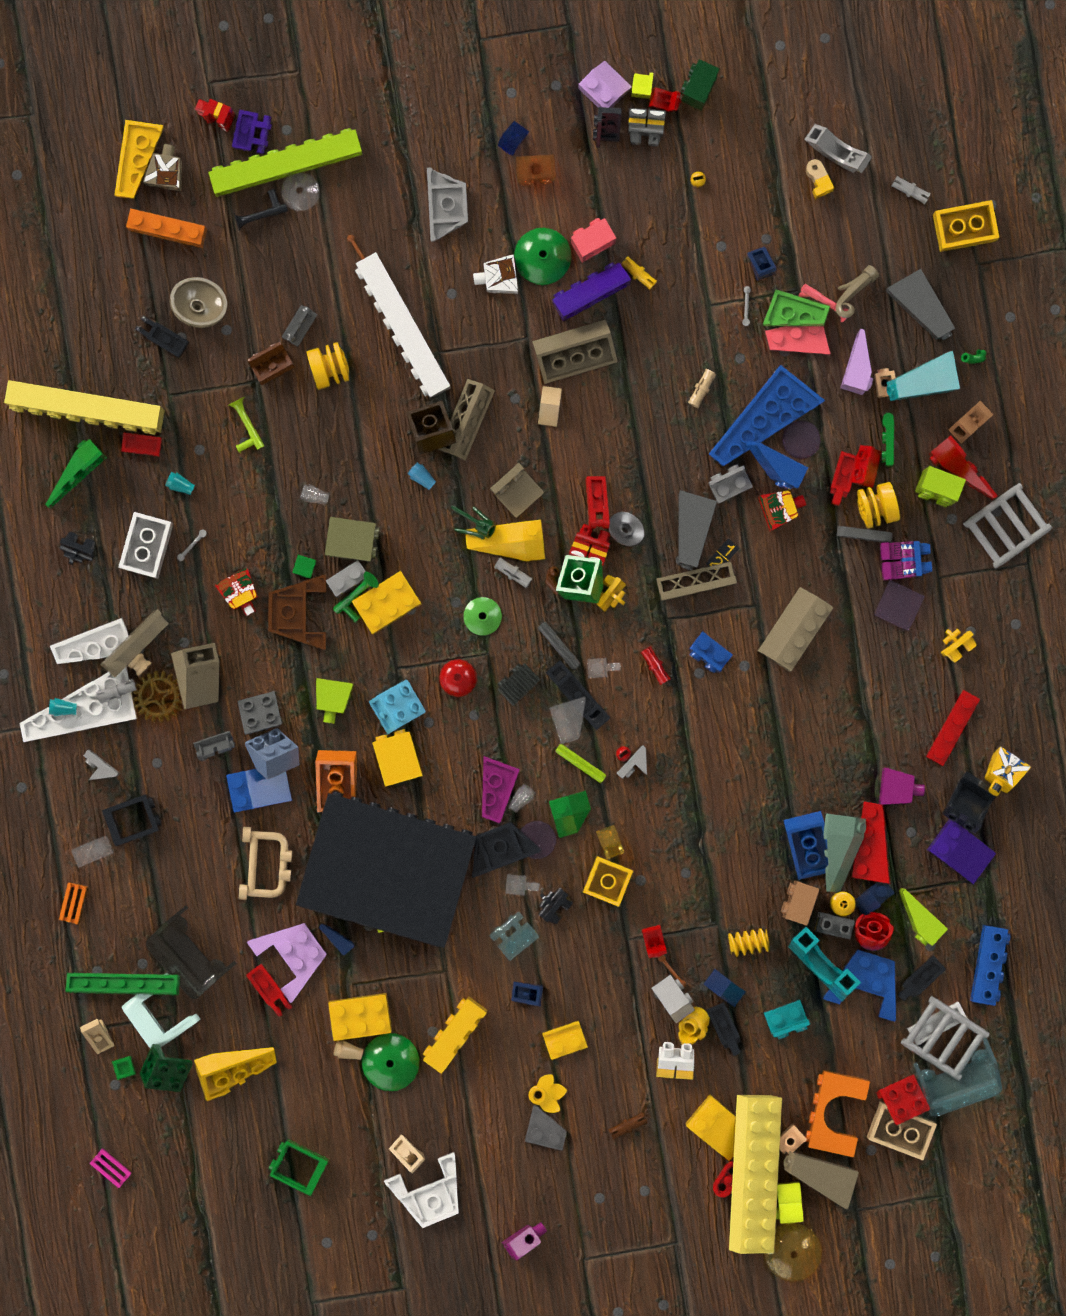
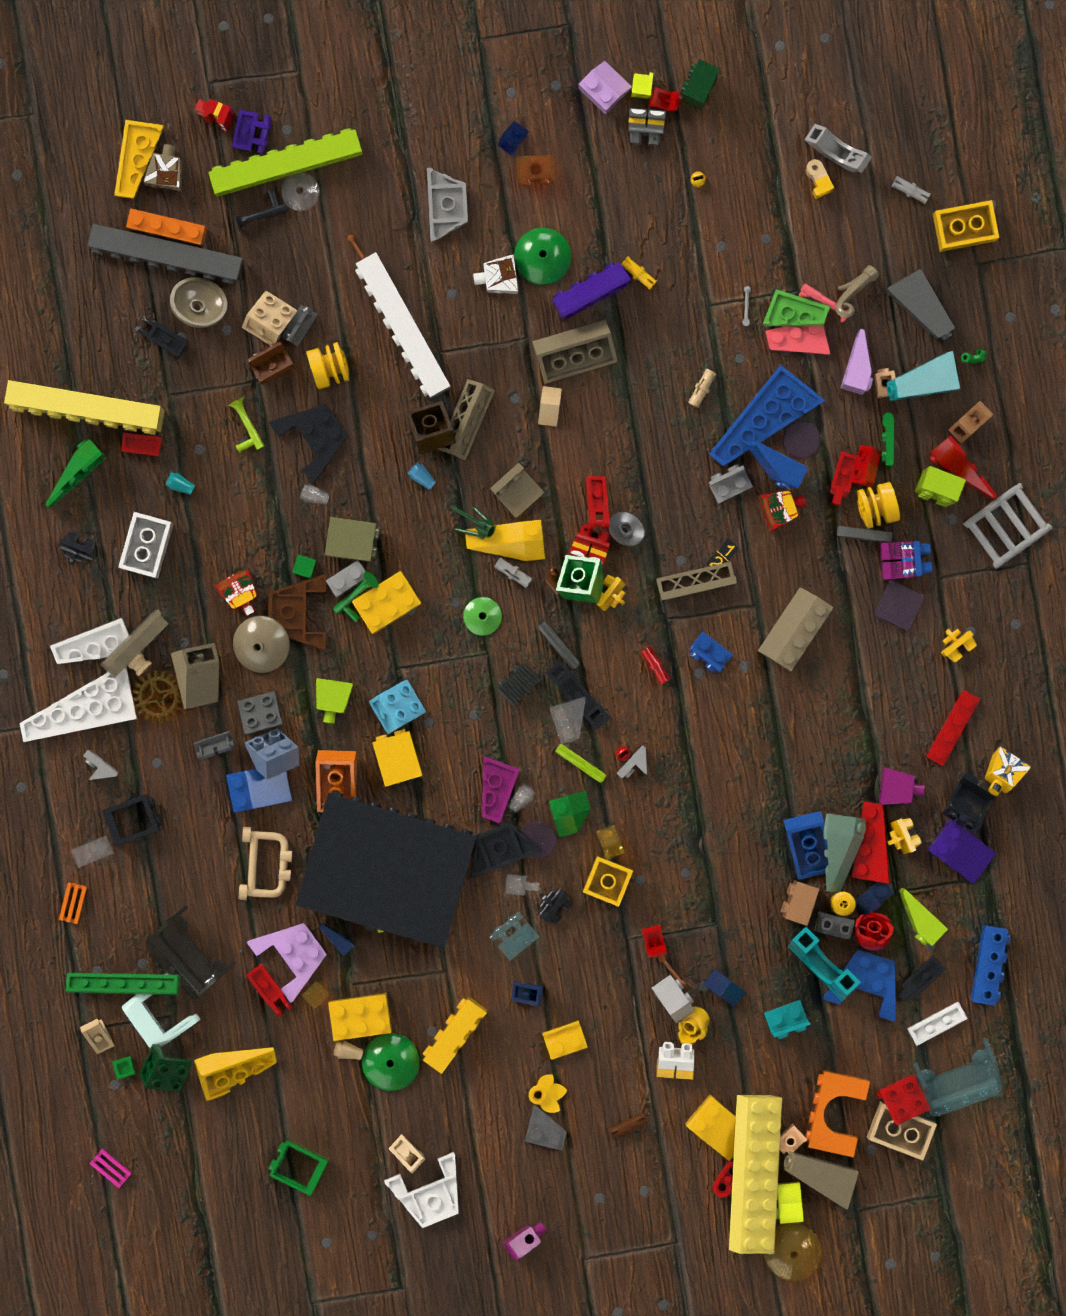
(60, 707): teal cone -> none
(116, 691): light grey pin -> none
(165, 253): none -> dark grey brick
(202, 533): light grey hinge -> none
(268, 318): none -> tan bracket
(271, 638): none -> dark tan dish
(315, 994): none -> clear yellow panel
(321, 433): none -> black wing
(458, 678): red cylinder -> none
(593, 239): coral brick -> none
(598, 667): clear plate -> none
(607, 124): black bracket -> none
(693, 525): dark grey slope -> none
(724, 1027): black hinge -> none
(748, 942): yellow piece -> none
(761, 263): dark blue slope -> none
(901, 837): none -> yellow hips
(965, 1024): light grey bar -> none

